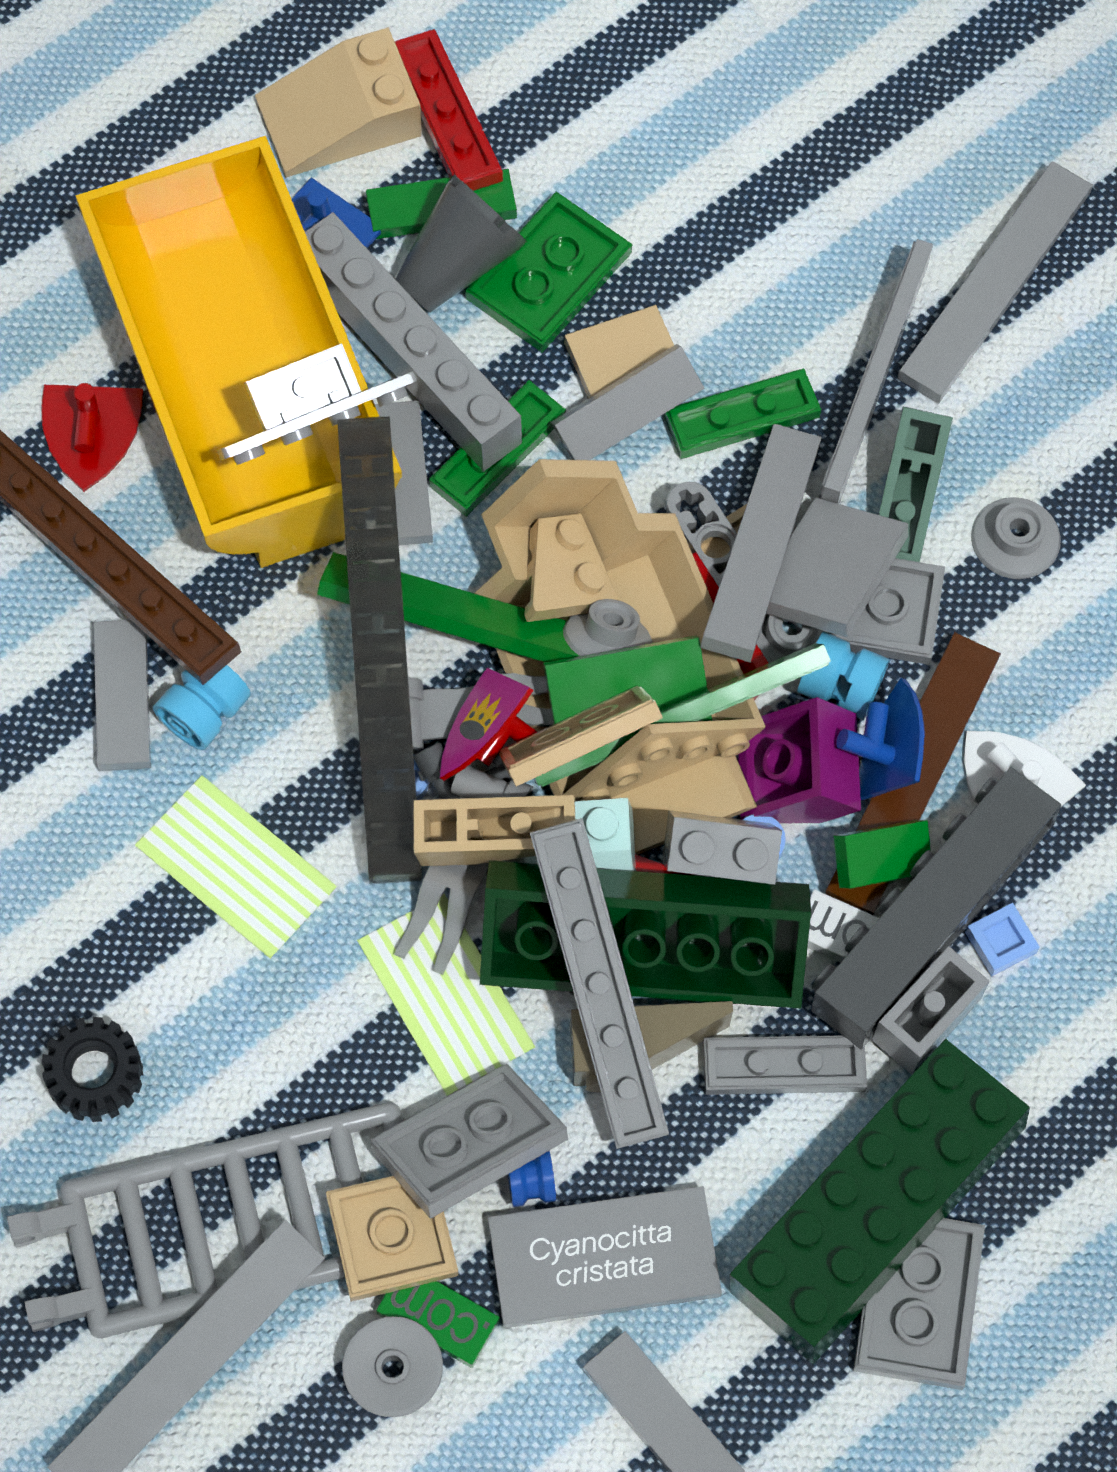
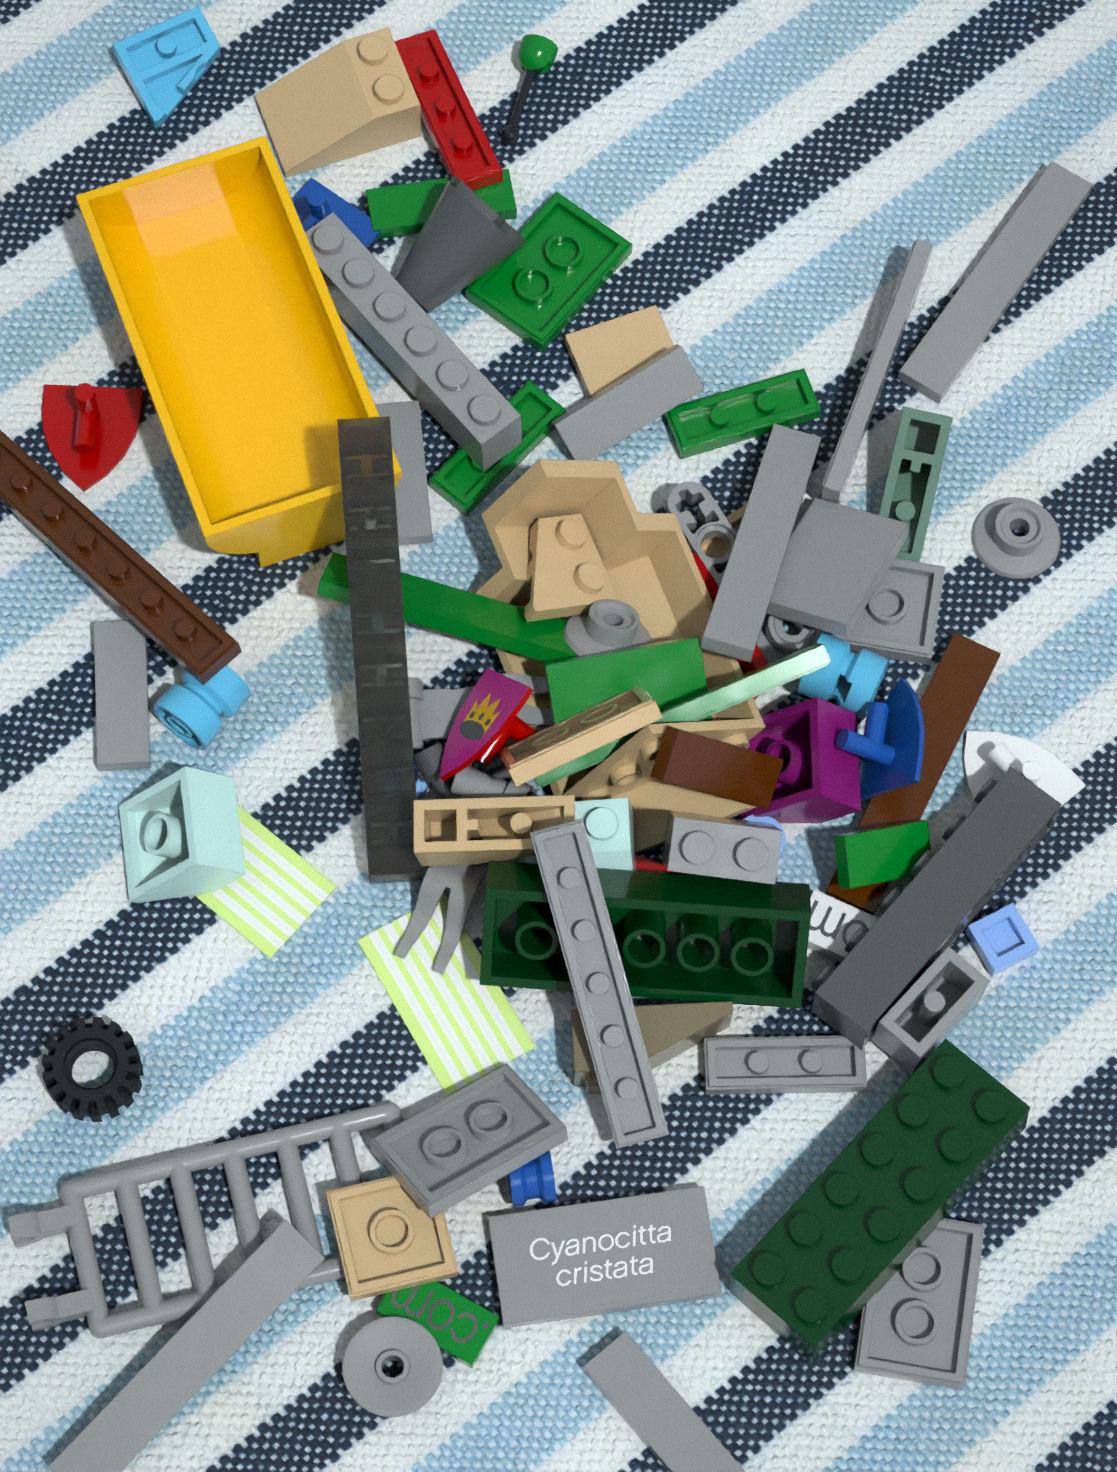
(167, 61): none -> medium azure wing
(182, 836): none -> light aqua slope
(305, 394): bracket -> none
(535, 57): none -> hinge
(717, 767): none -> reddish brown tile

